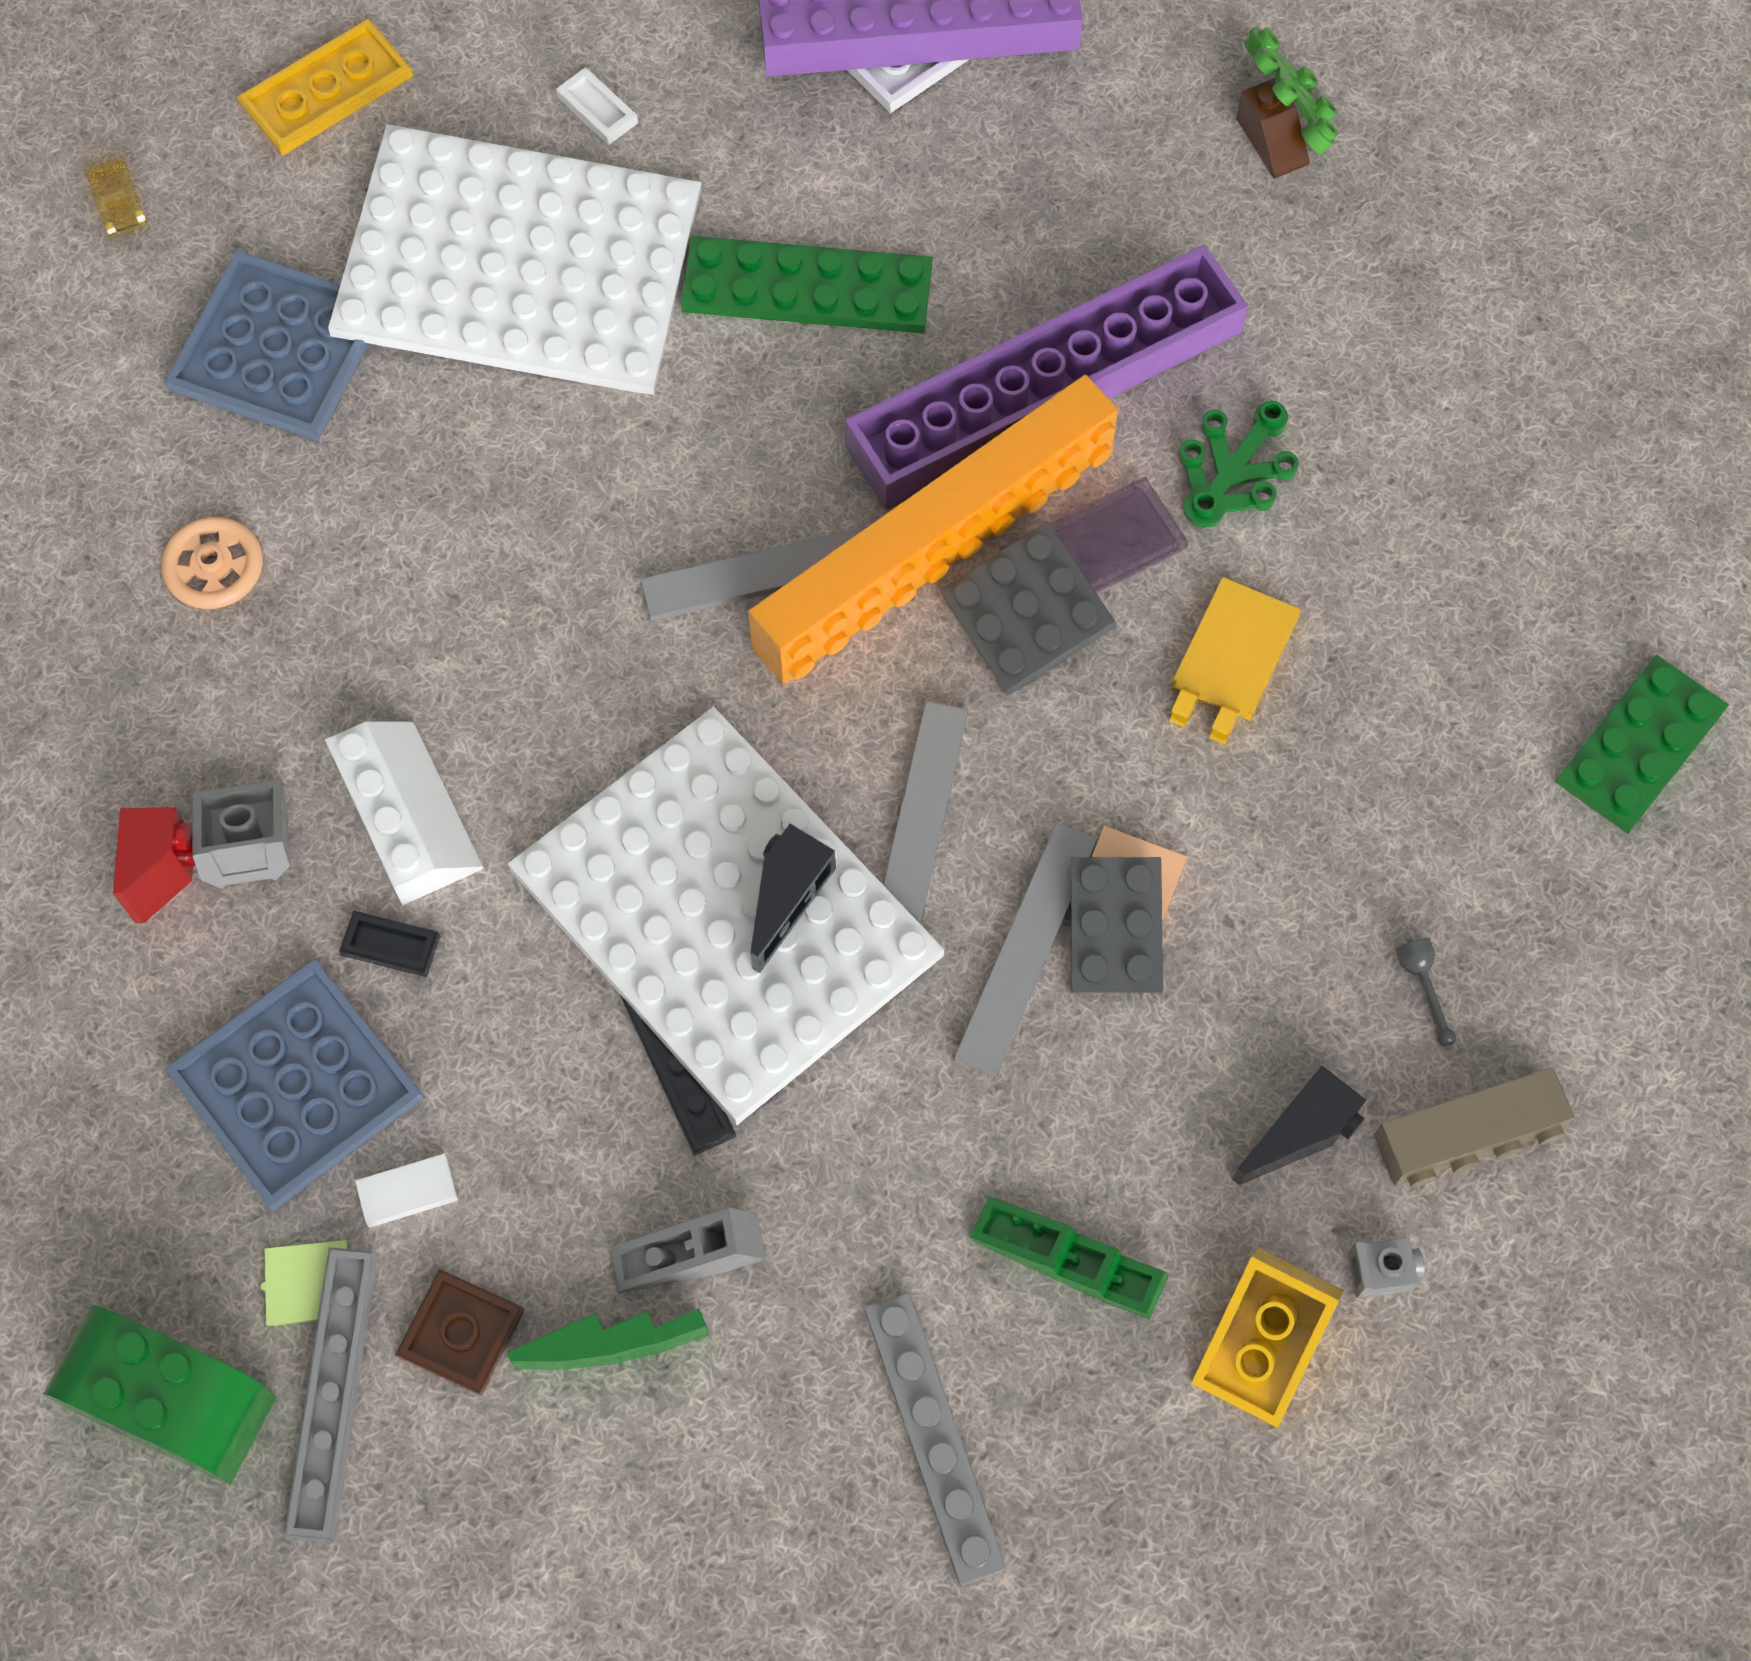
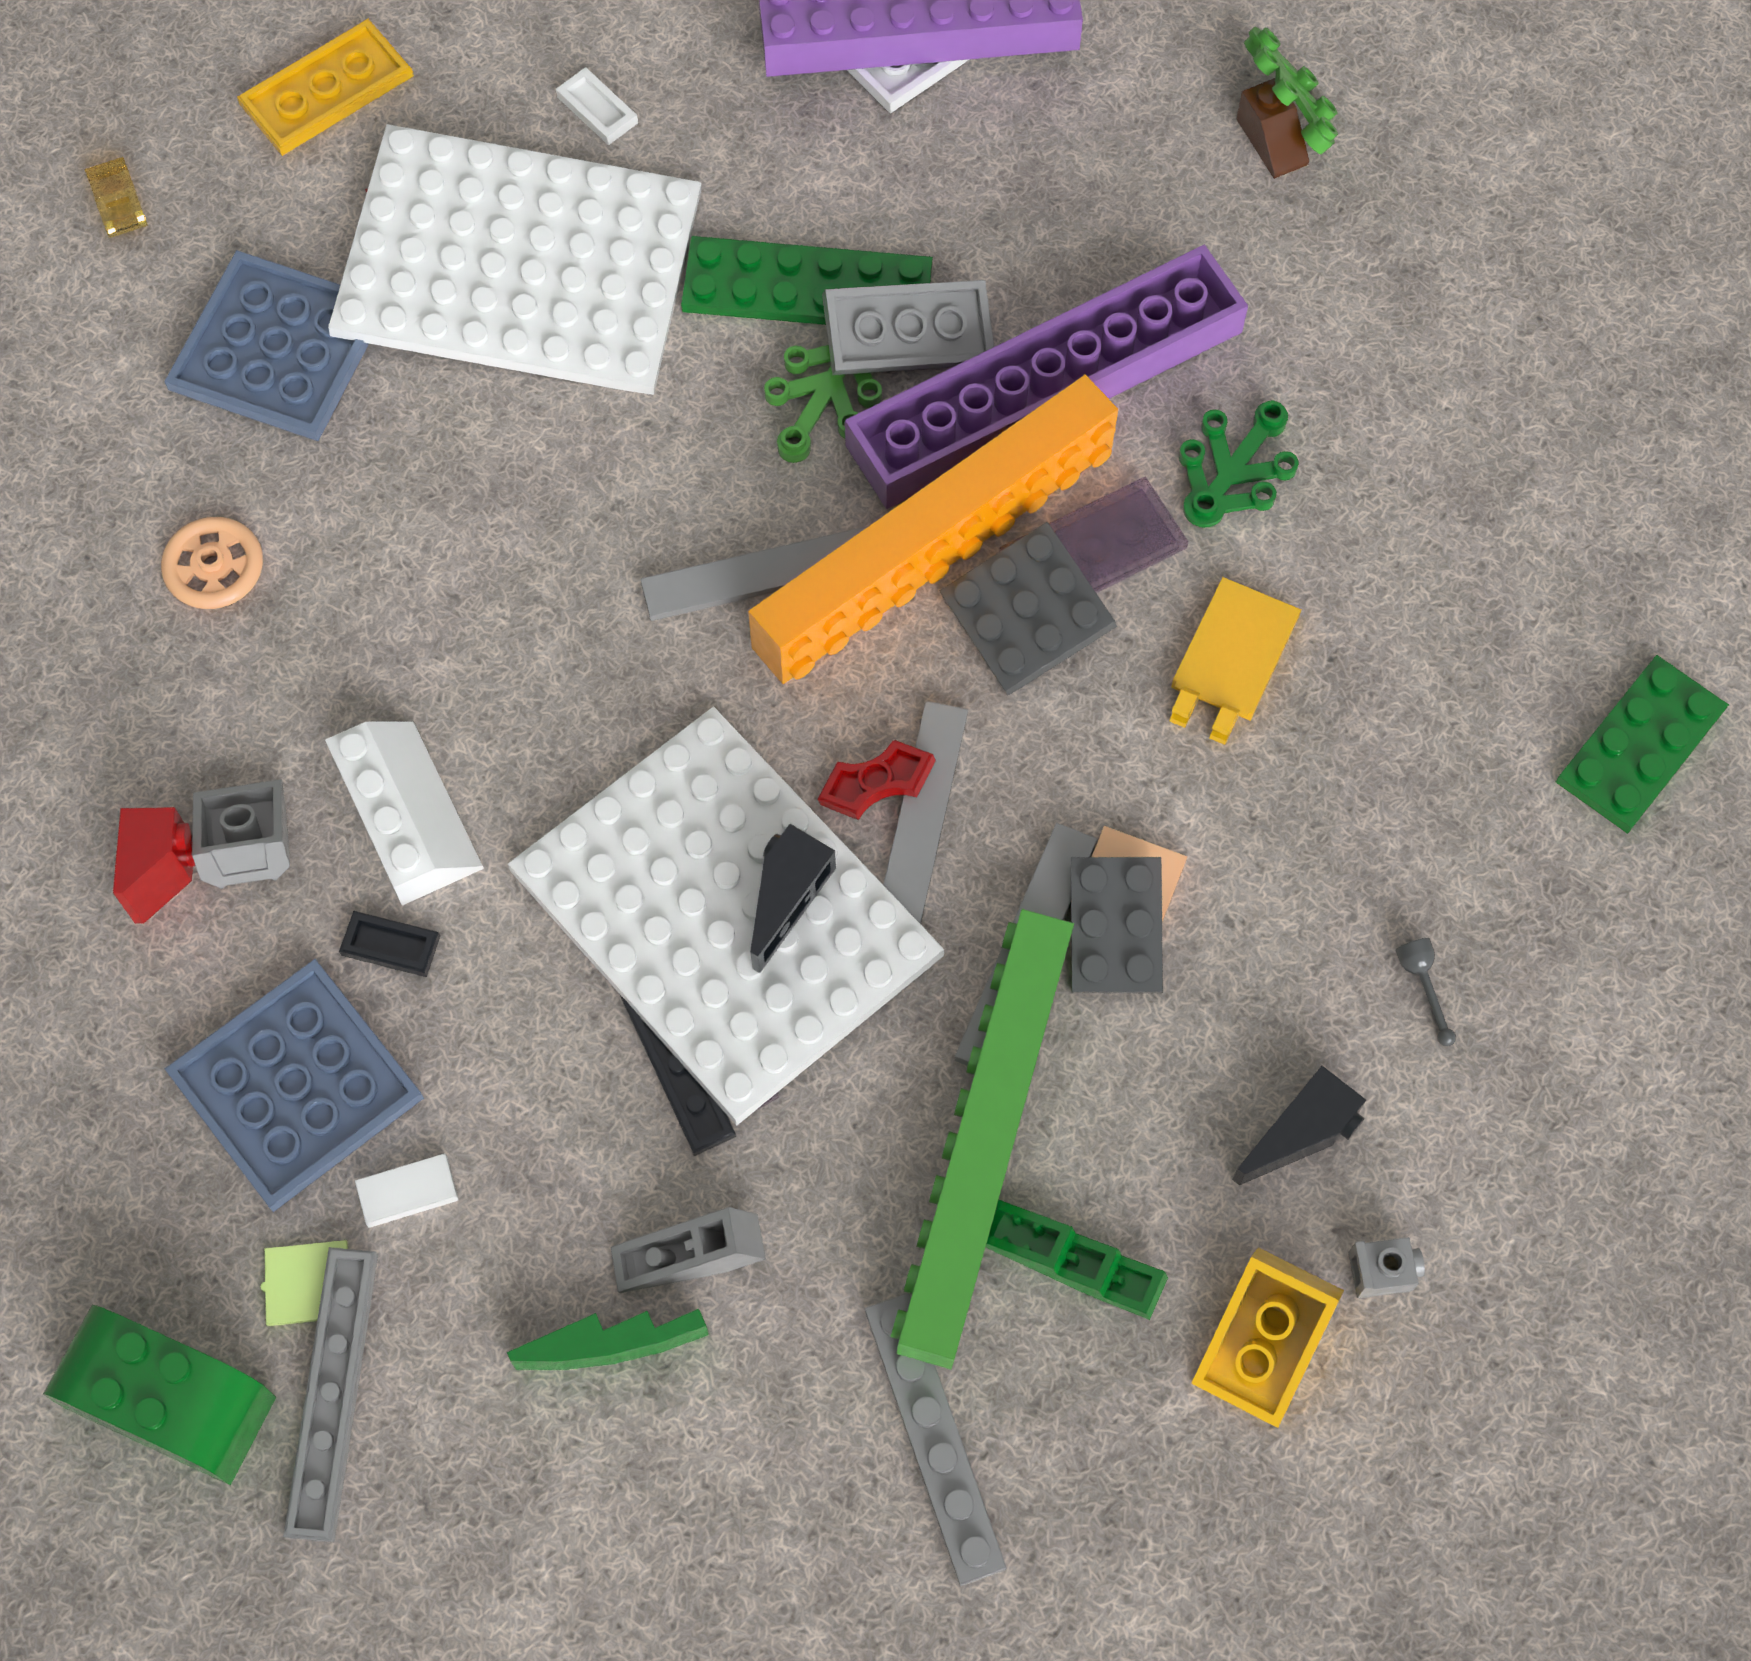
(460, 1332): reddish brown tile -> none
(825, 388): none -> bright green plant
(894, 772): none -> red tile
(906, 326): none -> light grey plate
(984, 1141): none -> bright green brick
(1474, 1127): dark tan brick -> none

